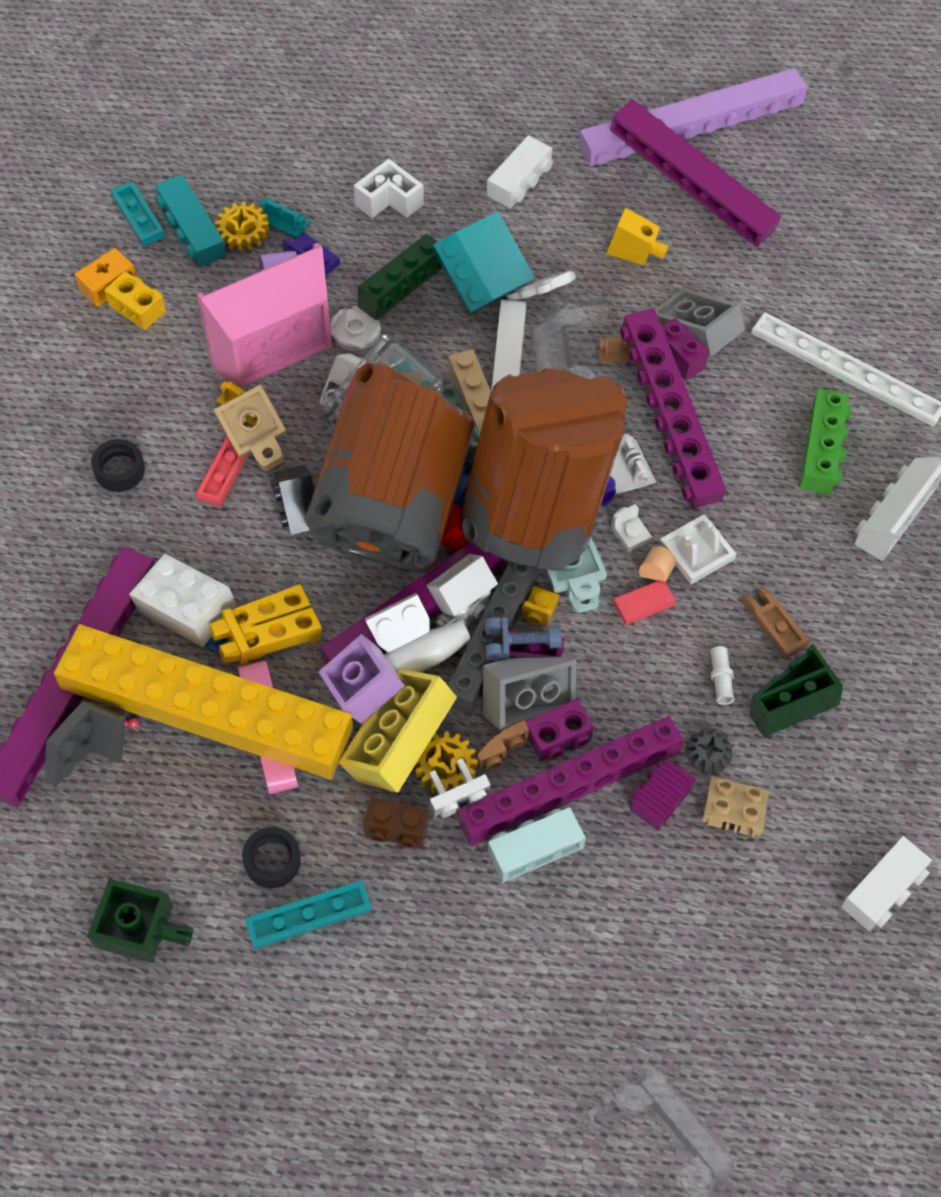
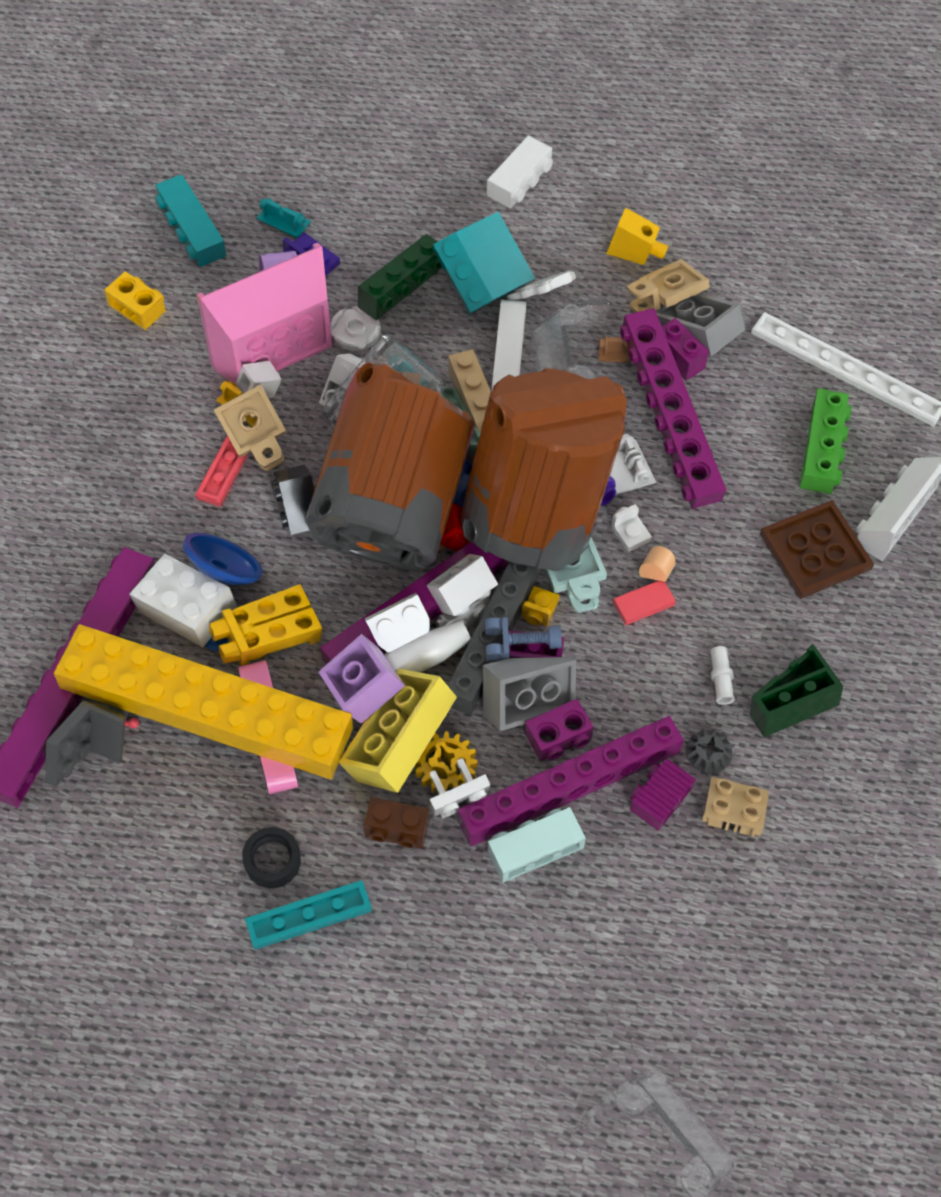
(101, 273): light orange brick -> none
(120, 482): black tyre -> none
(137, 213): teal plate -> none
(140, 937): dark green brick -> none
(221, 559): none -> blue dish
(242, 226): yellow gear -> none
(258, 374): none -> white brick
(386, 187): white brick -> none
(495, 750): medium nougat slope -> none
(667, 286): none -> tan plate
(695, 173): magenta brick -> none
(698, 549): white plate -> none
(704, 113): lavender brick -> none
(776, 623): medium nougat hinge -> none
(816, 549): none -> reddish brown plate
(887, 885): white brick -> none

